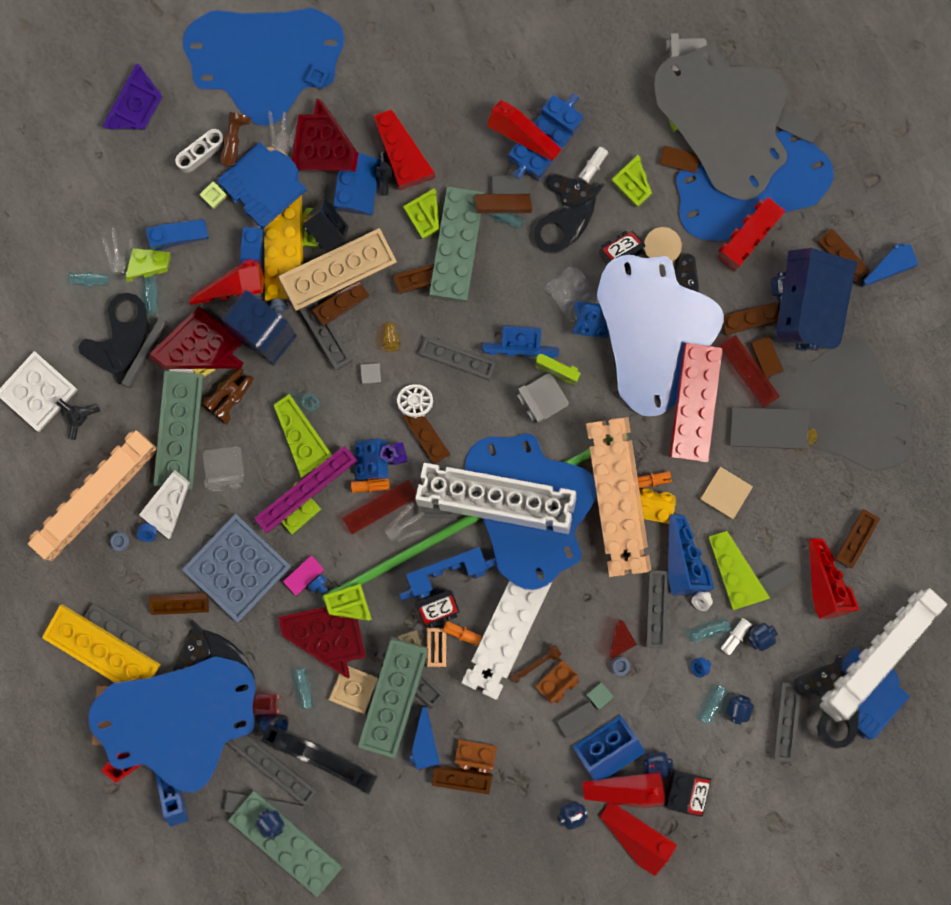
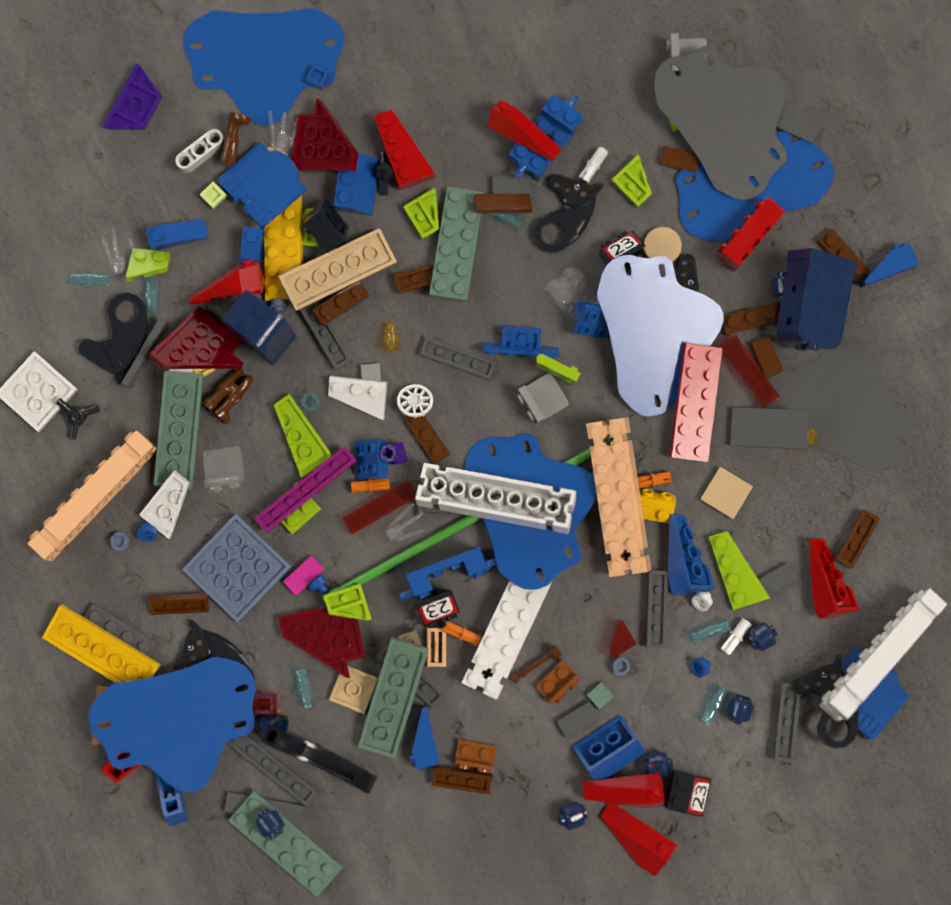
(360, 393): none -> white wing

